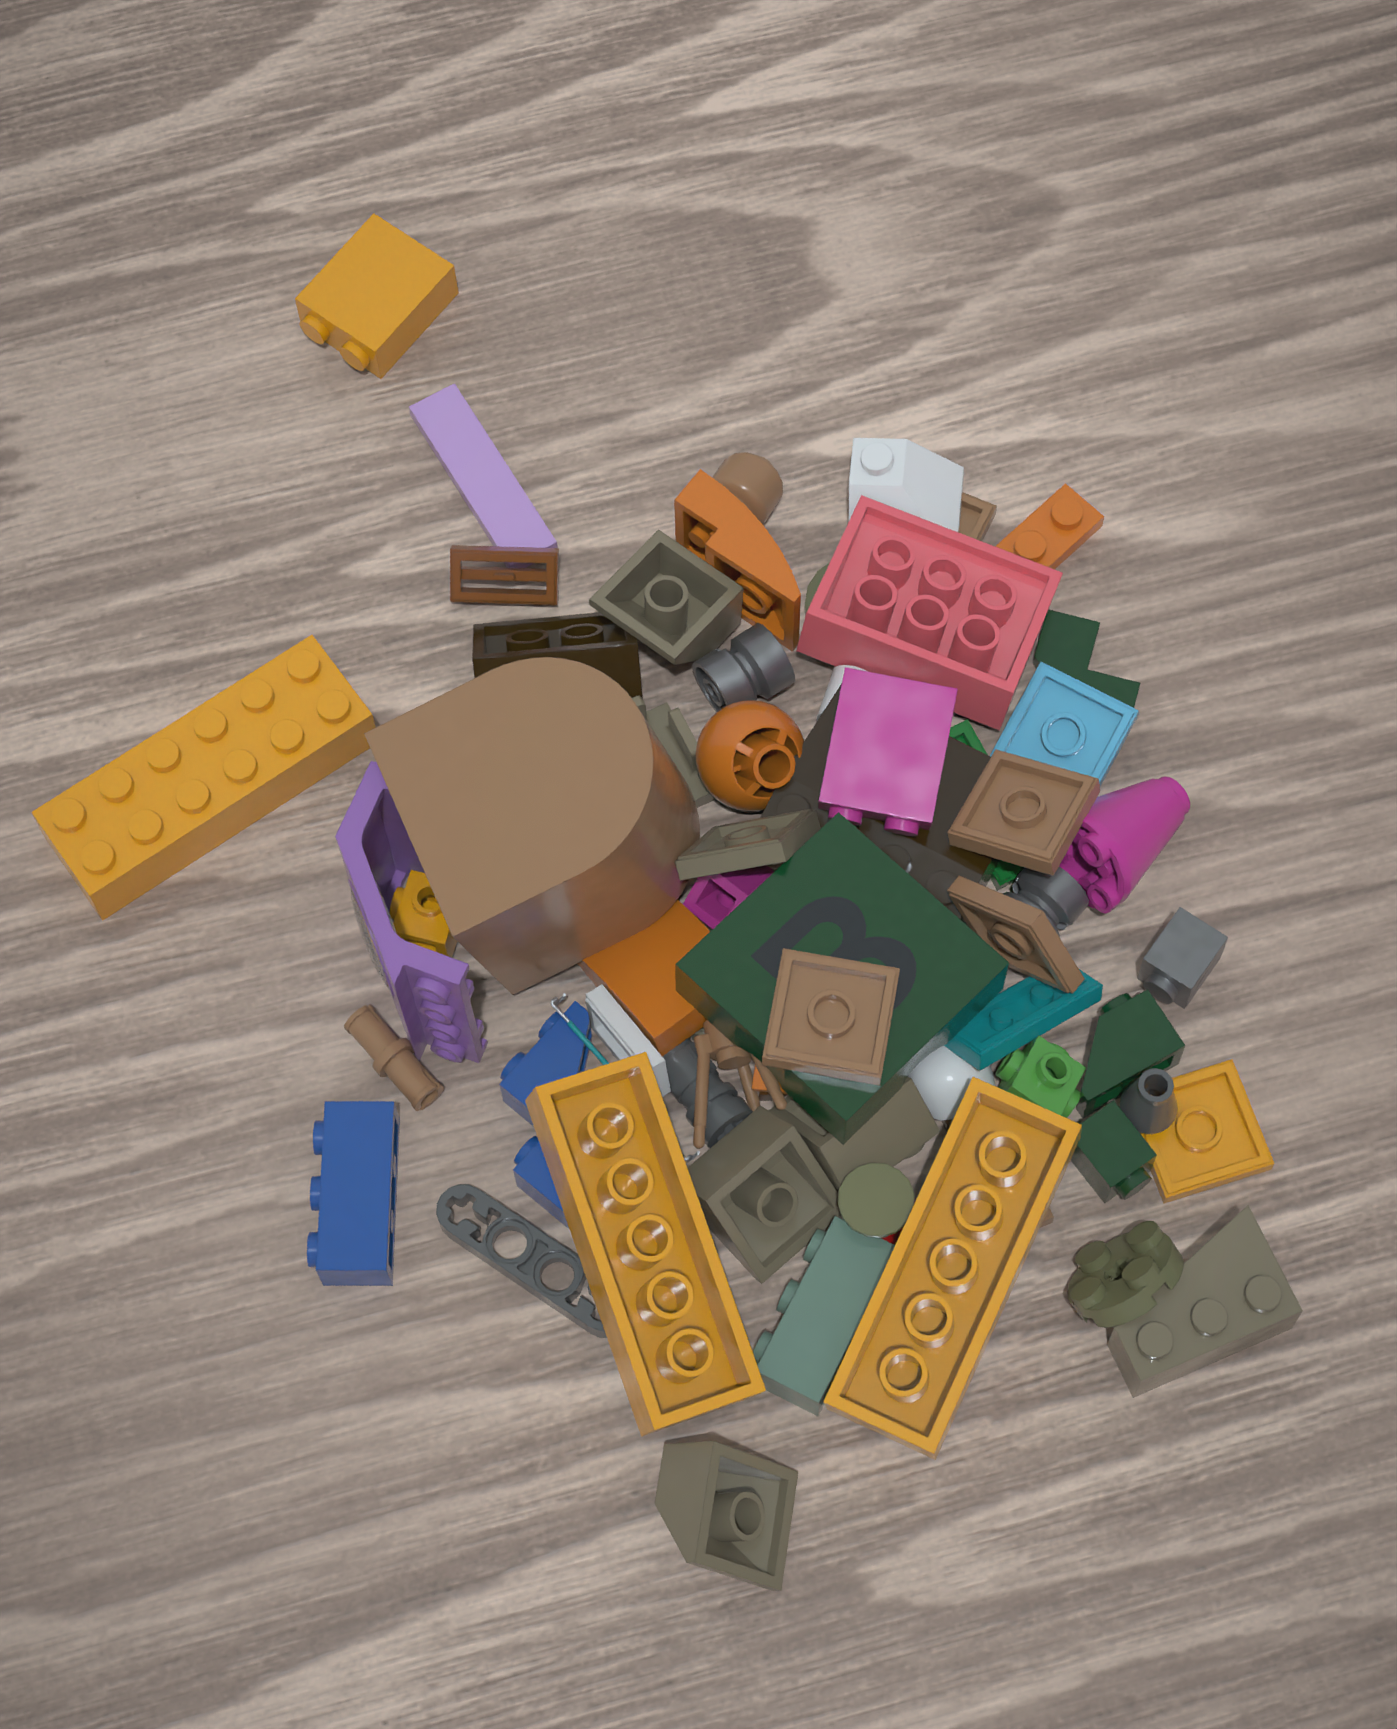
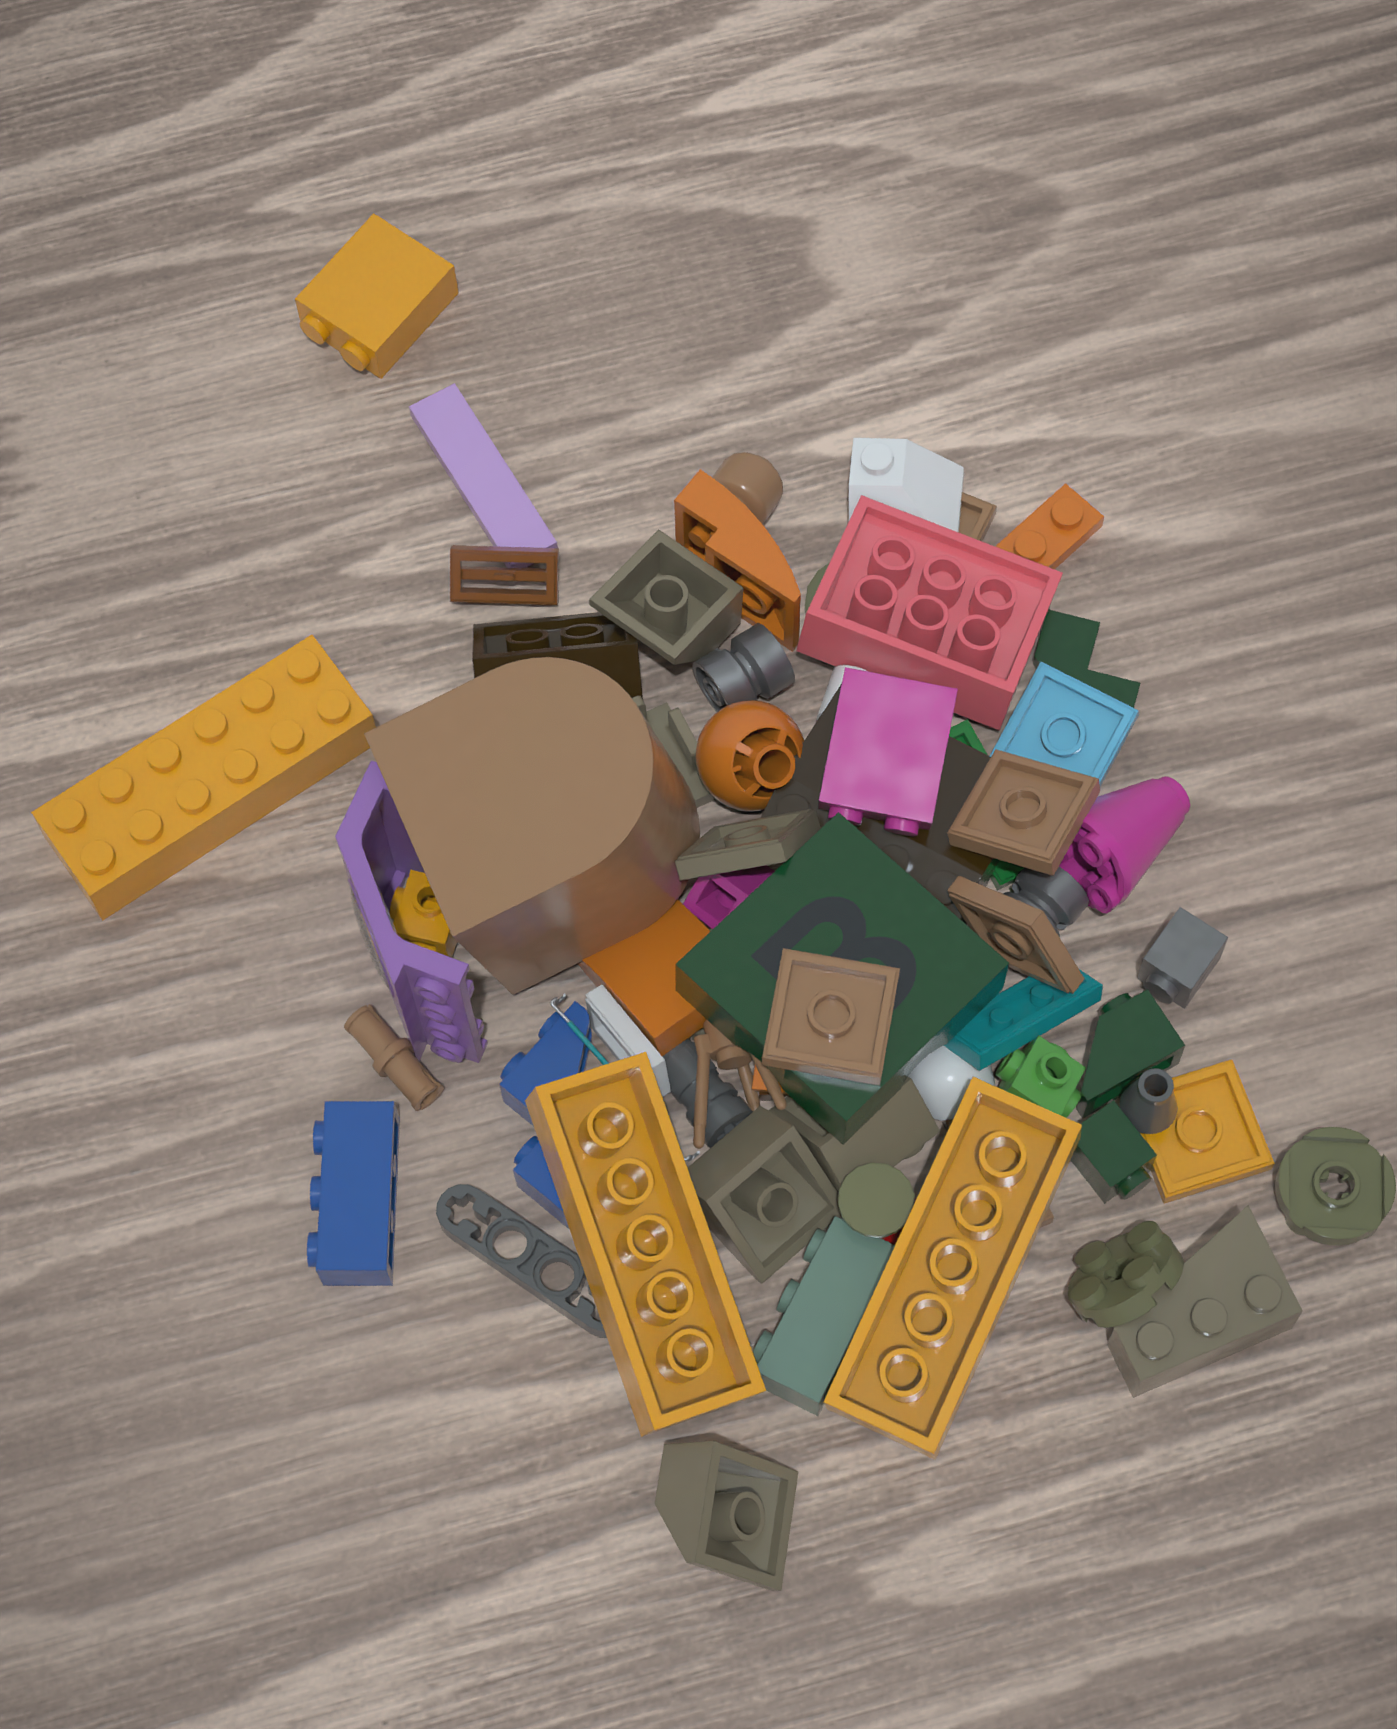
(1330, 1220): none -> olive plate

